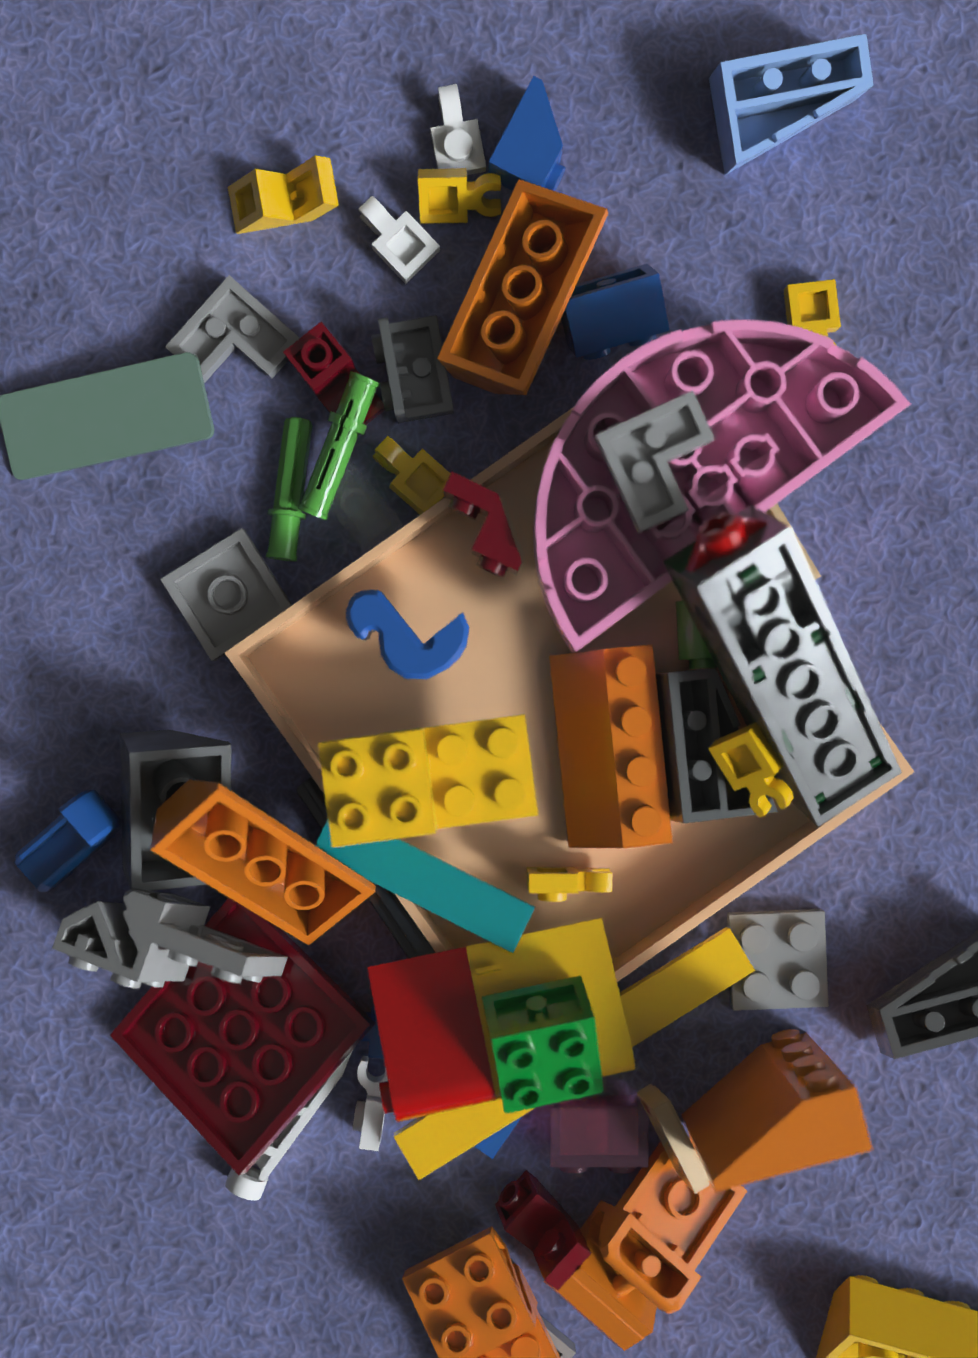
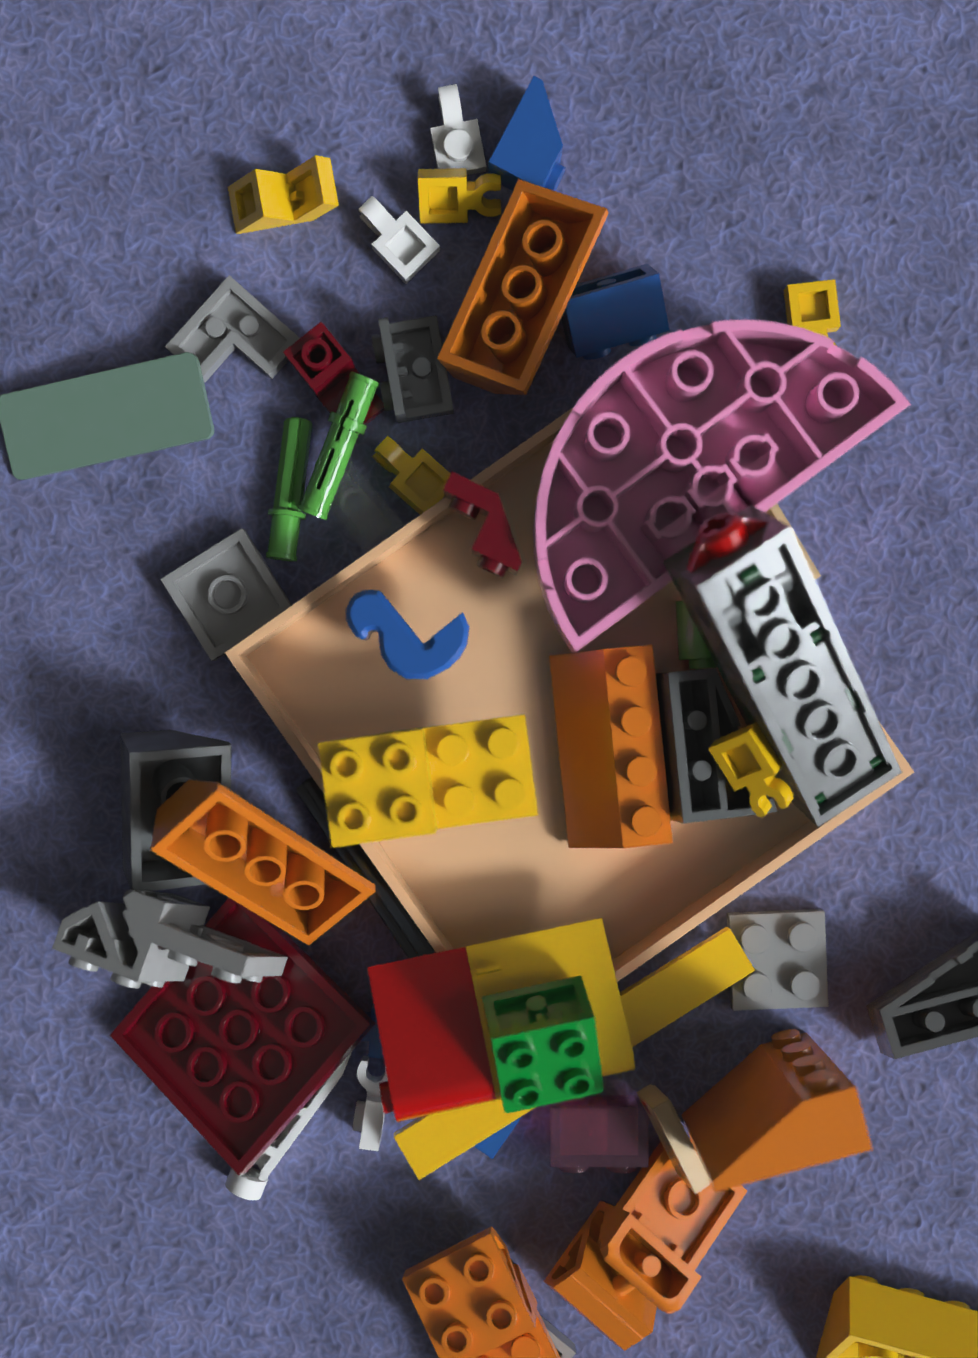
(68, 841): blue animal -> none
(436, 887): teal piece -> none
(543, 1227): dark red slope -> none
(555, 883): yellow plate -> none
(640, 453): light grey plate -> none
(783, 92): light blue wedge -> none

